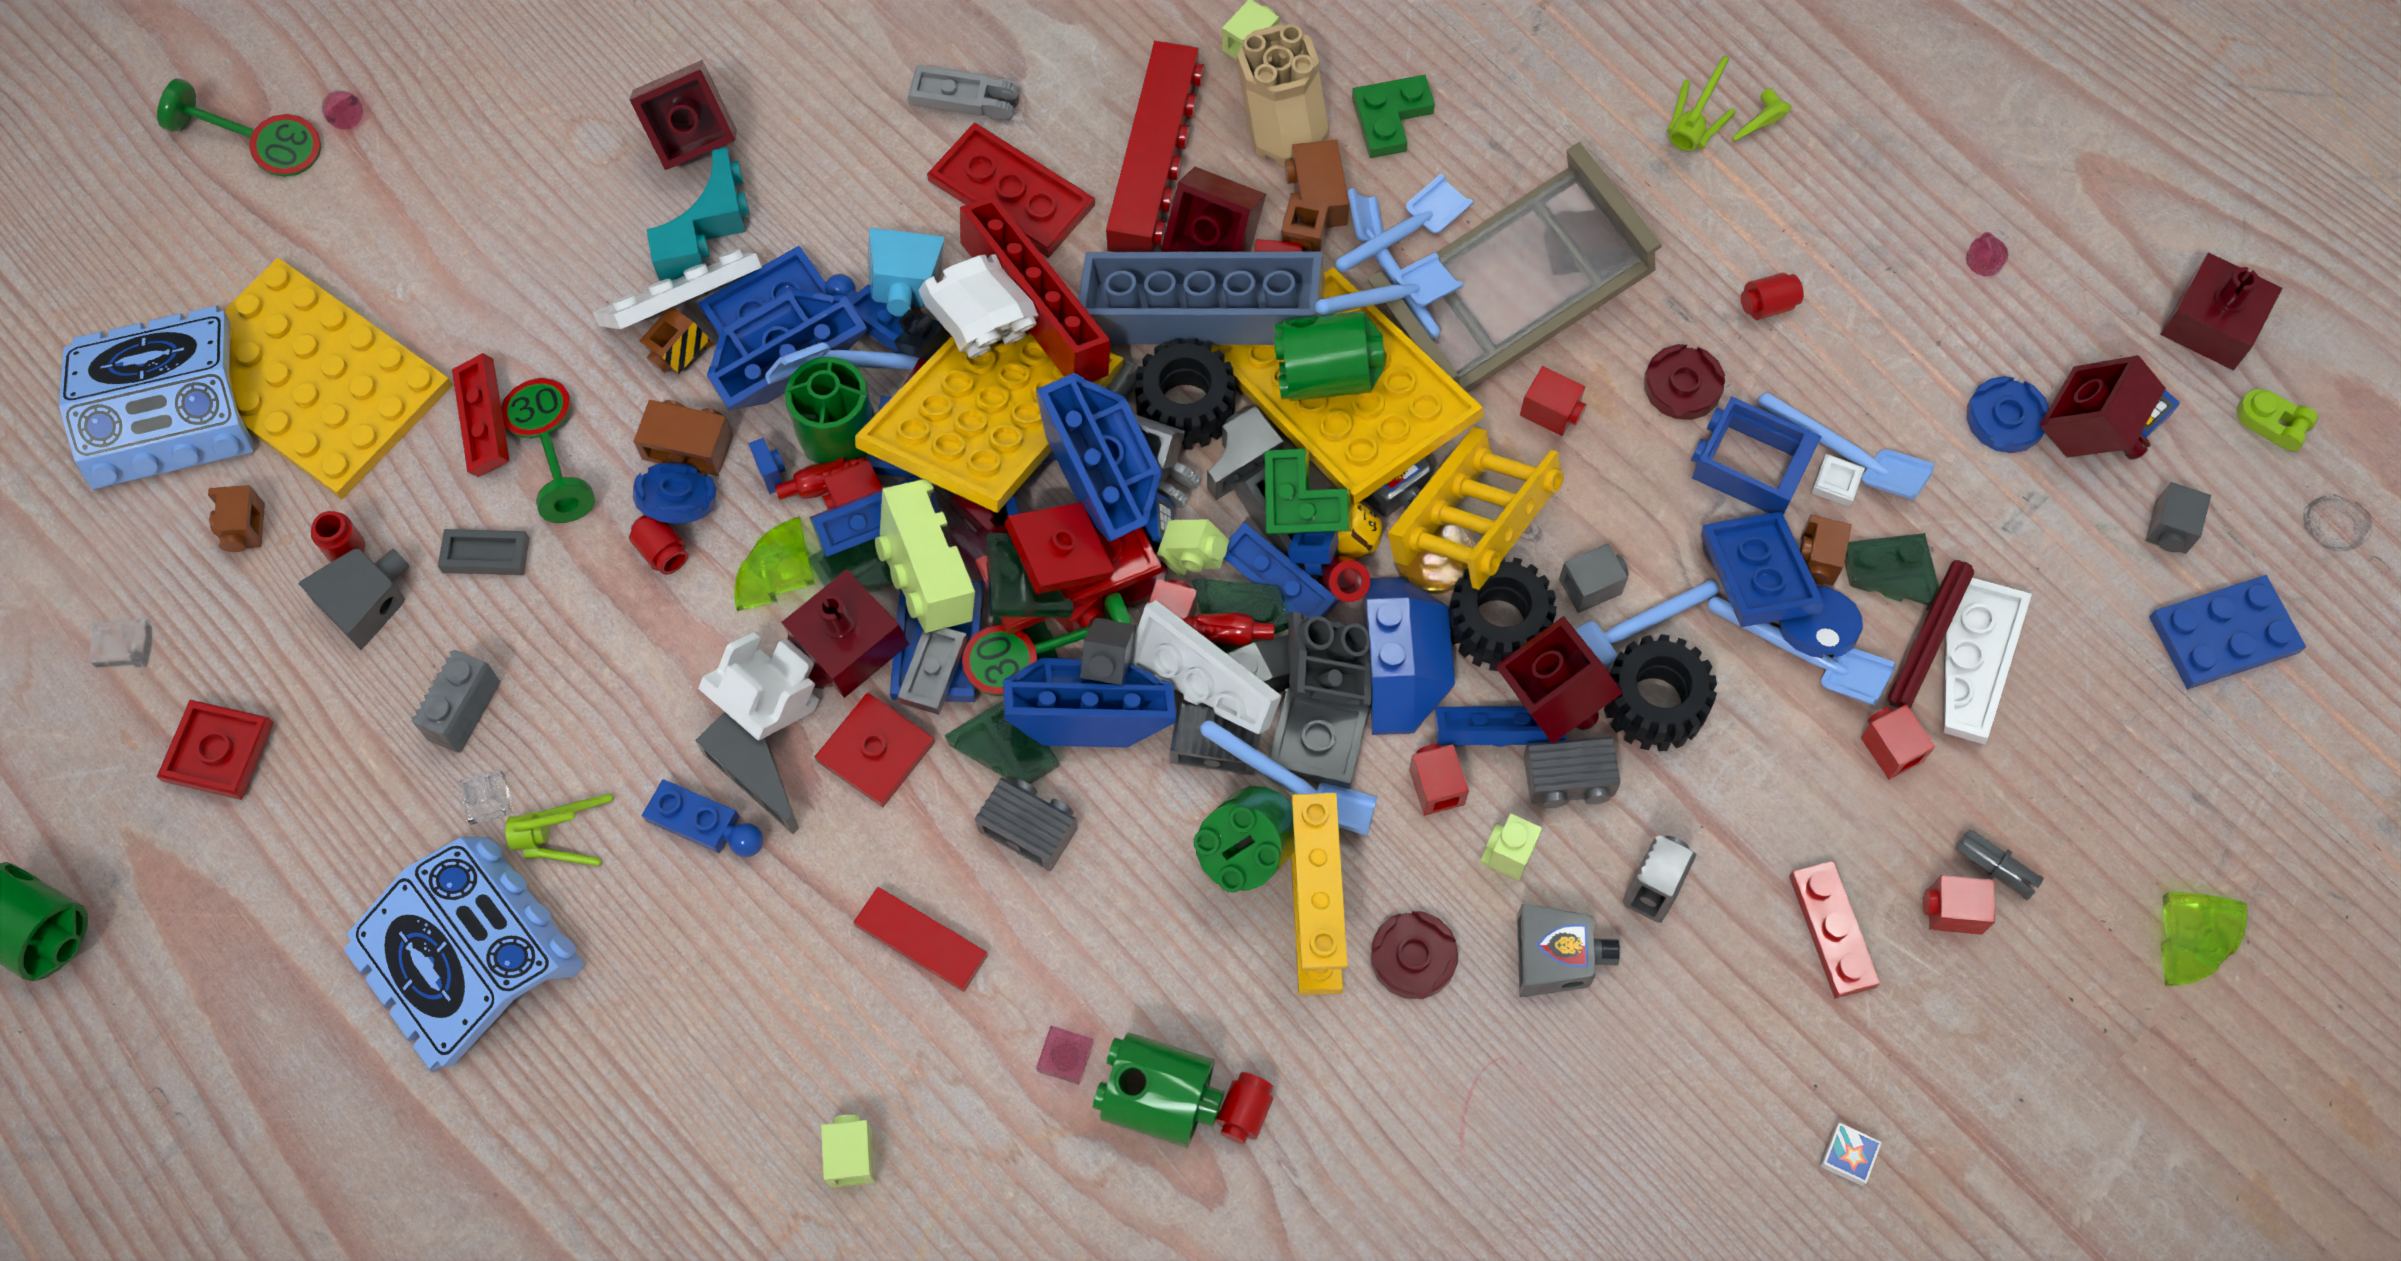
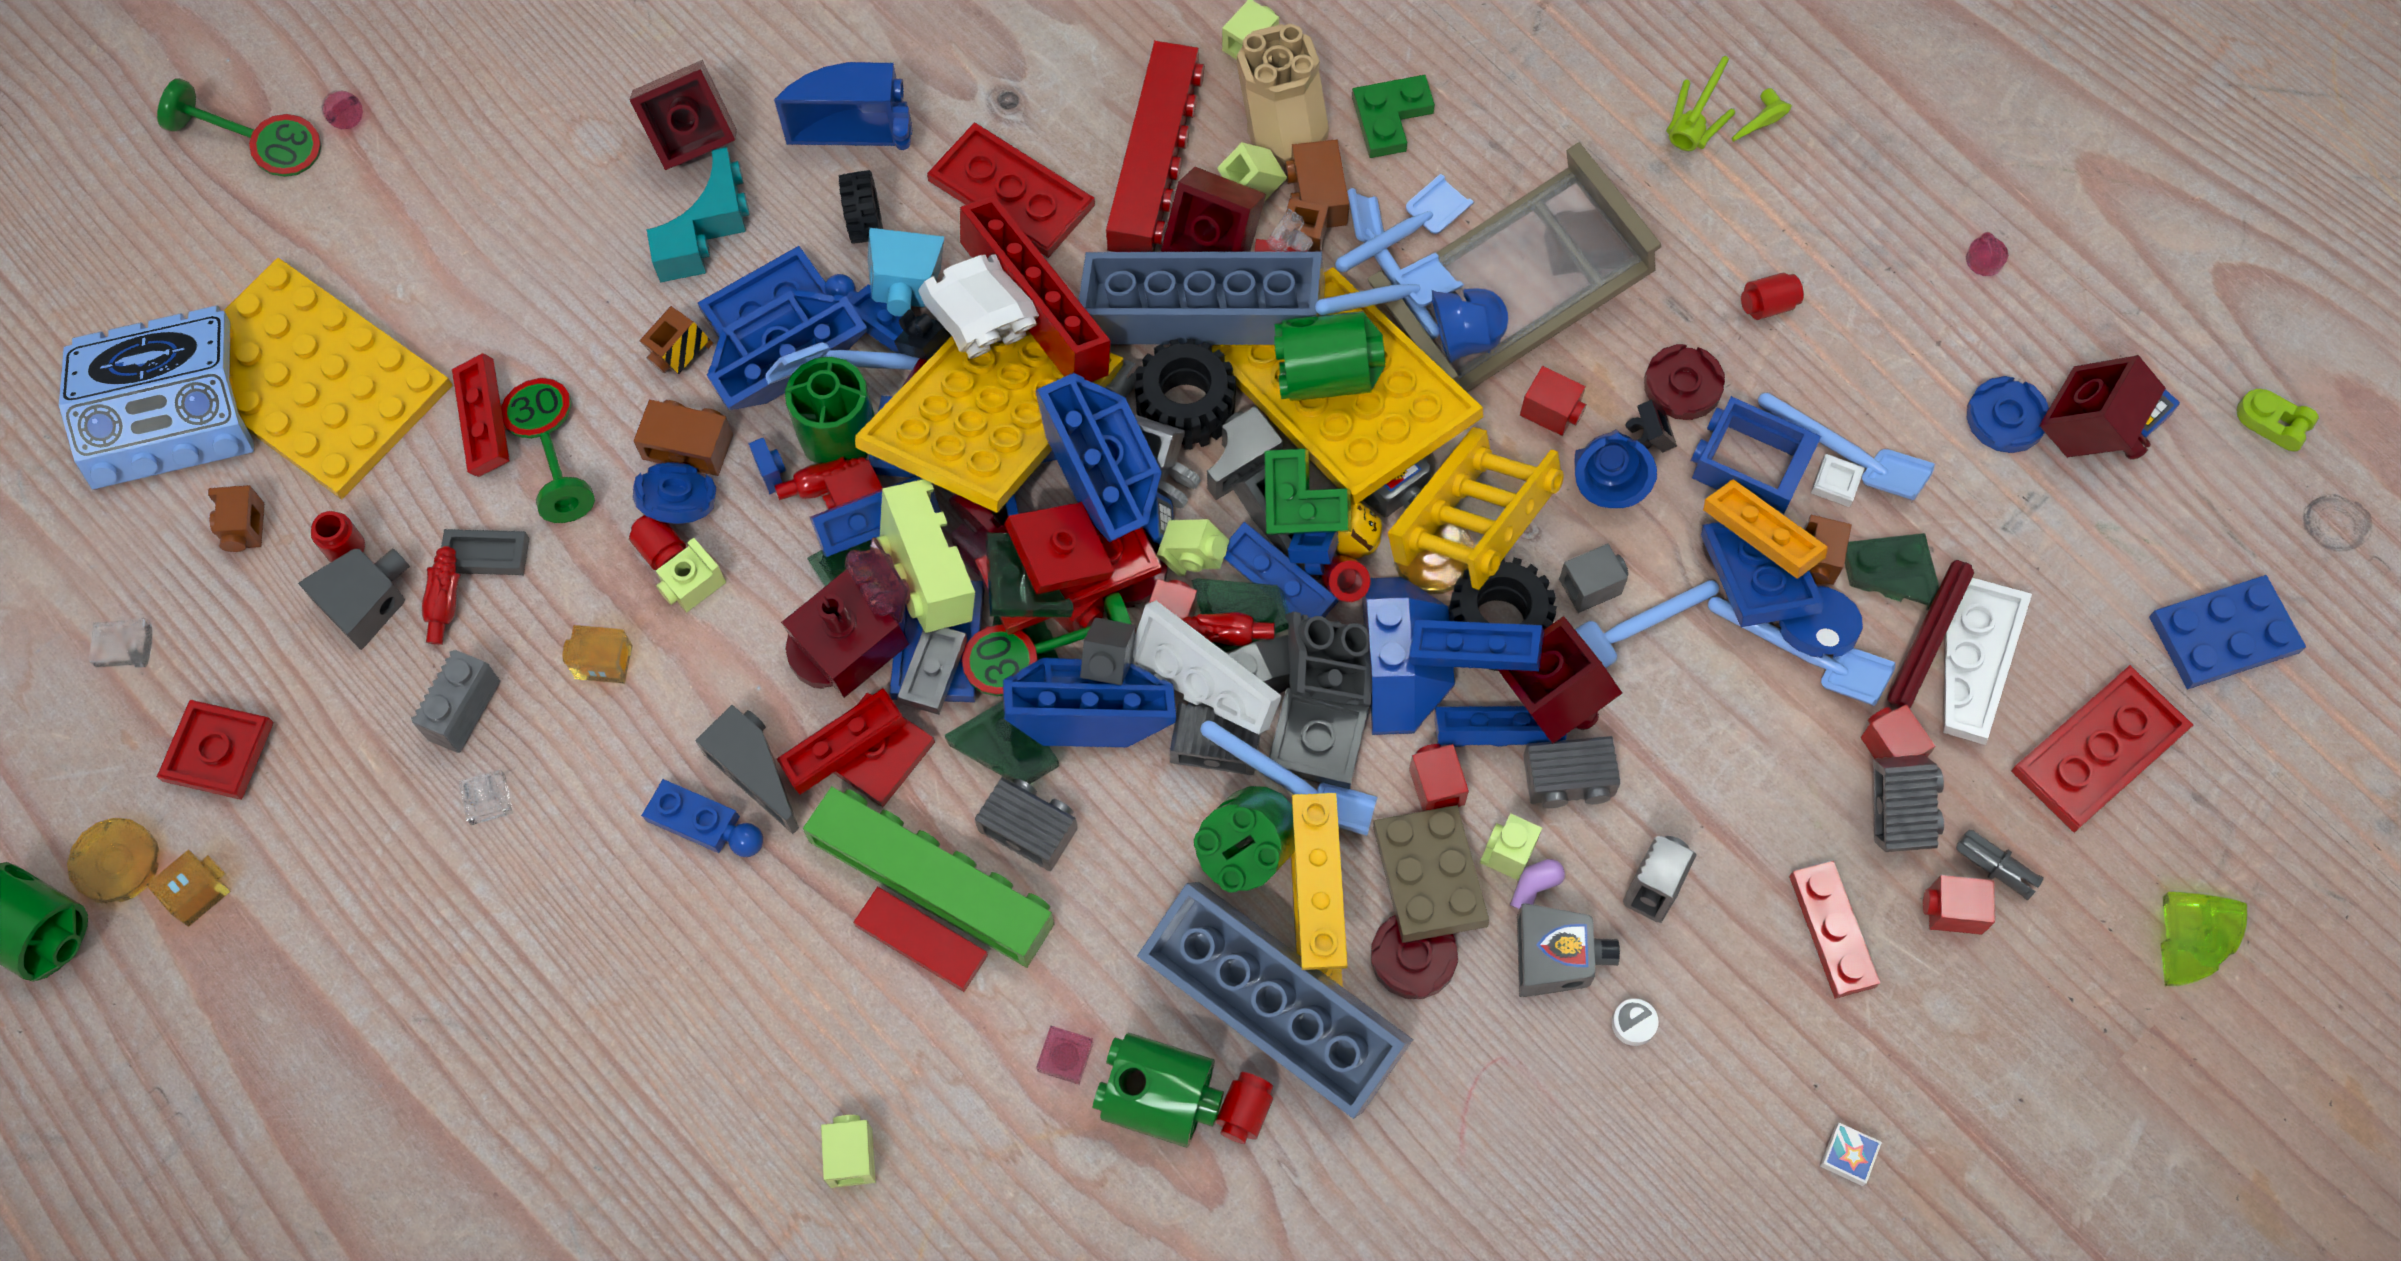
(113, 860): none -> clear yellow tile
(189, 886): none -> clear yellow brick
(440, 594): none -> red piece
(457, 947): light blue hinge -> none
(532, 829): lime plant -> none
(597, 654): none -> clear yellow brick
(669, 293): white wing -> none
(689, 577): none -> yellowish green brick
(760, 690): white panel -> none
(774, 566): clear neon green brick -> none
(841, 741): none -> red tile
(846, 107): none -> blue piece
(859, 204): none -> black tyre
(878, 580): none -> clear pink hinge
(930, 876): none -> bright green brick
(962, 92): light grey hinge -> none
(1253, 168): none -> yellowish green brick
(1268, 998): none -> sand blue brick
(1289, 234): none -> clear tile
(1430, 874): none -> dark tan plate
(1471, 324): none -> blue helmet
(1476, 645): none -> blue plate
(1536, 879): none -> lavender arm
(1615, 471): none -> blue helmet
(1634, 1022): none -> white tile
(1655, 425): none -> black tile
(1680, 669): black tyre -> none
(1765, 528): none -> light orange plate
(1907, 803): none -> flat silver brick
(2101, 748): none -> red tile
(2178, 518): dark grey brick -> none
(2221, 311): dark red brick -> none

